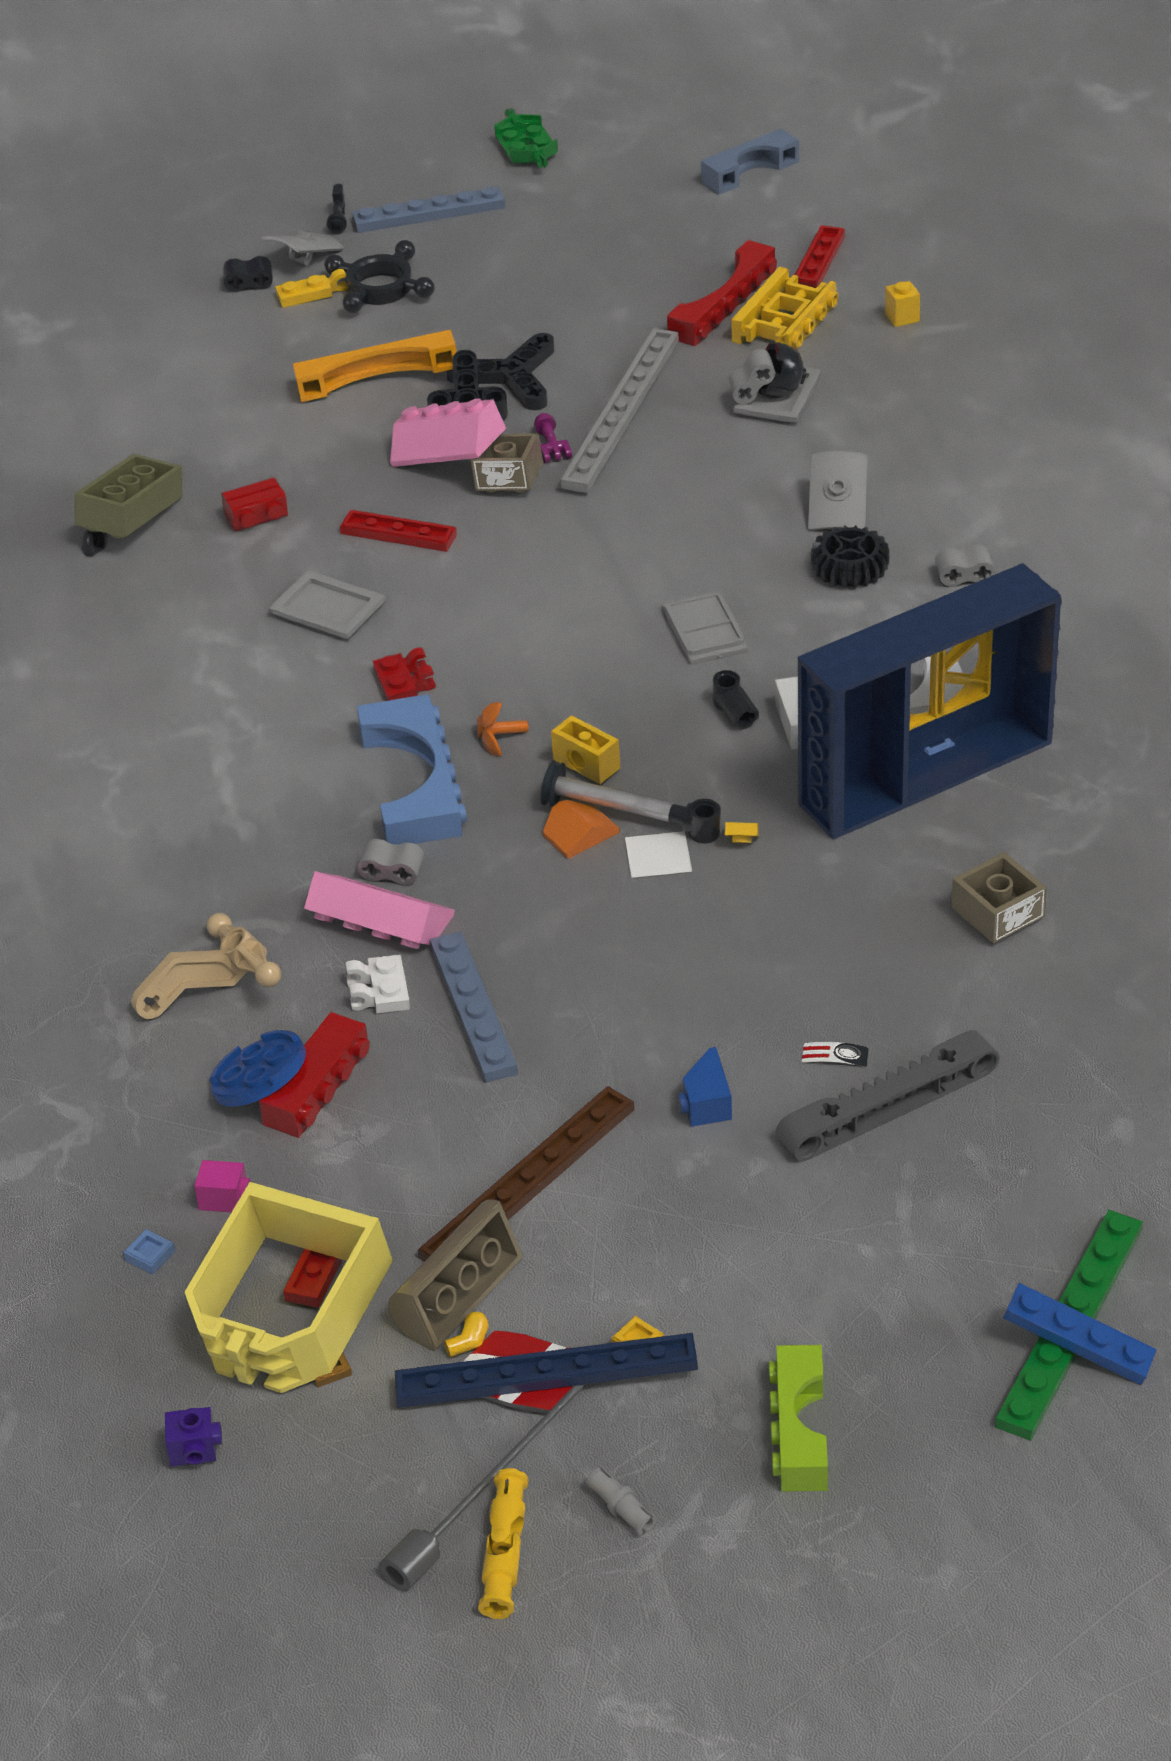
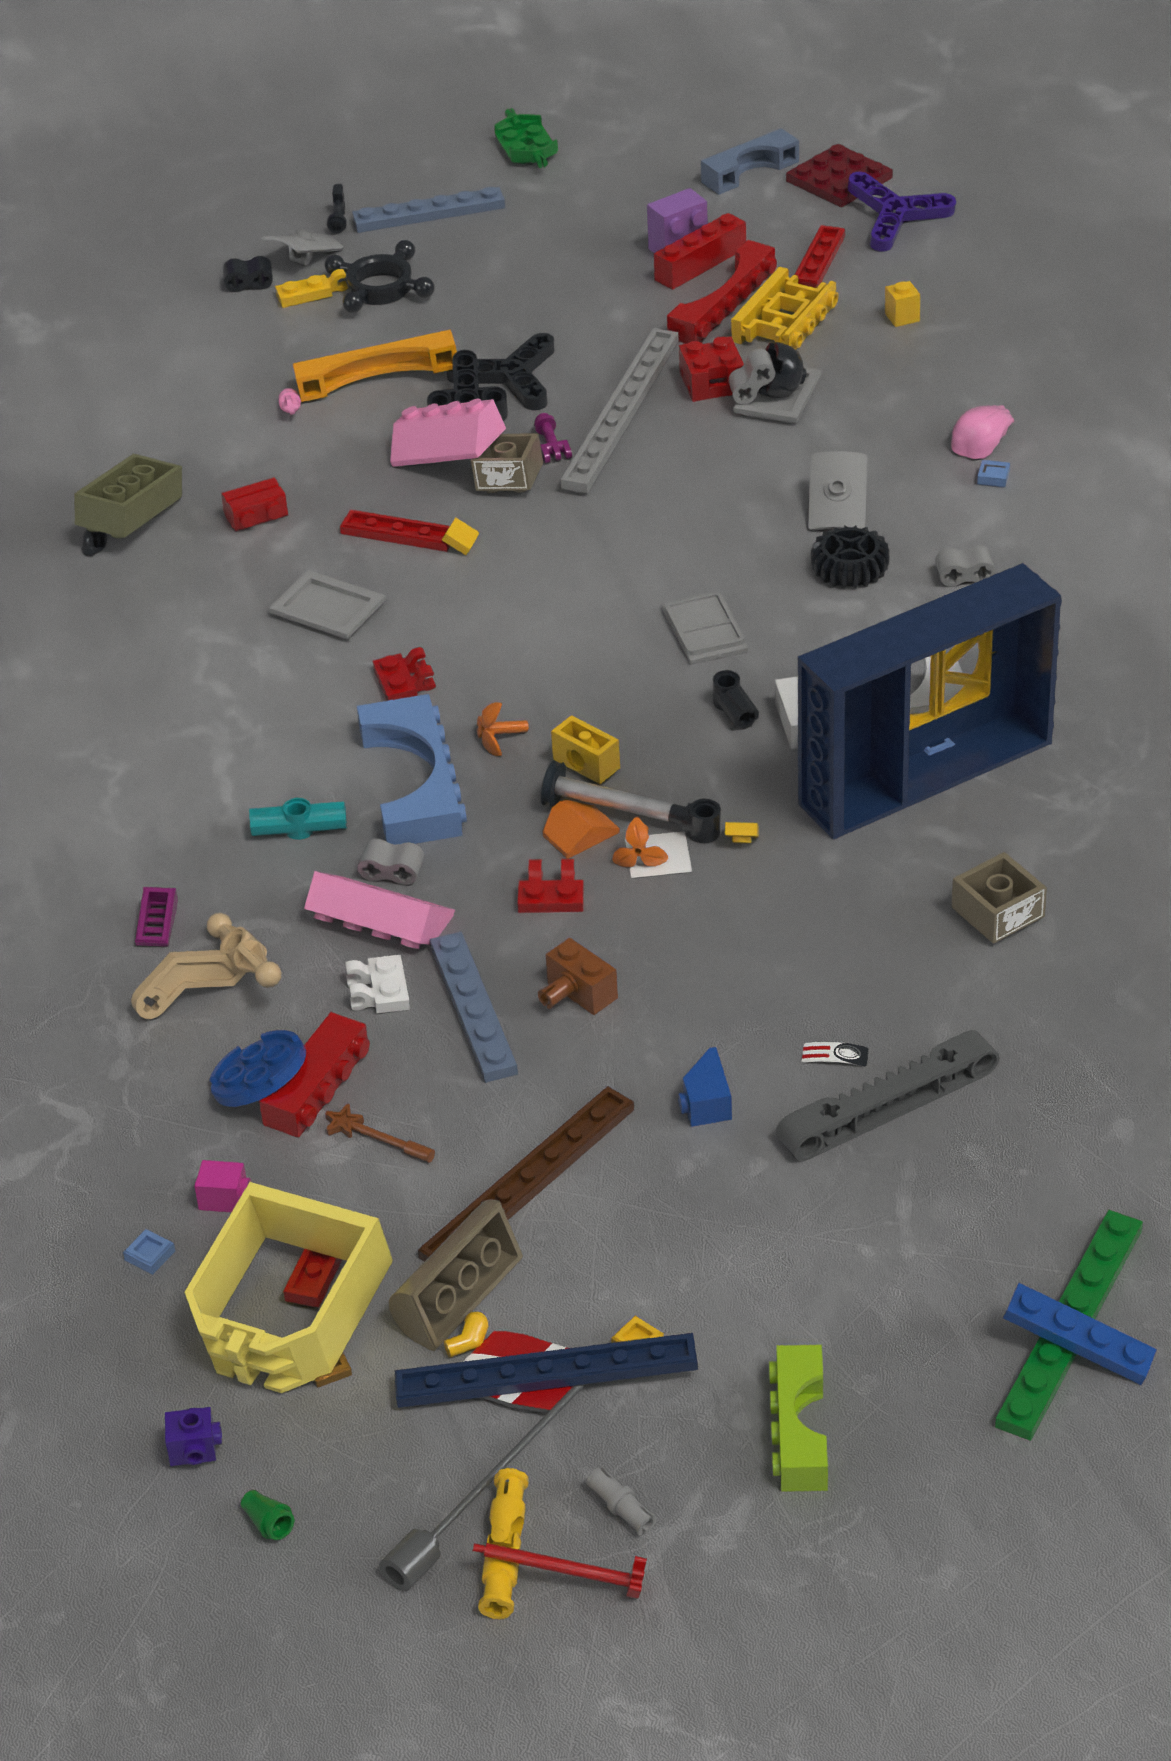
(156, 897): none -> magenta slope
(270, 1516): none -> green cone
(289, 400): none -> bright pink axle
(298, 818): none -> teal piece
(346, 1122): none -> dark orange piece
(460, 536): none -> yellow tile
(551, 895): none -> red plate
(579, 976): none -> dark orange brick
(631, 1580): none -> red piece
(637, 837): none -> orange plant
(674, 218): none -> medium lavender brick
(699, 251): none -> red brick
(708, 367): none -> red piece
(829, 173): none -> dark red plate
(864, 186): none -> dark purple piece
(980, 431): none -> bright pink hair
(993, 473): none -> medium blue tile

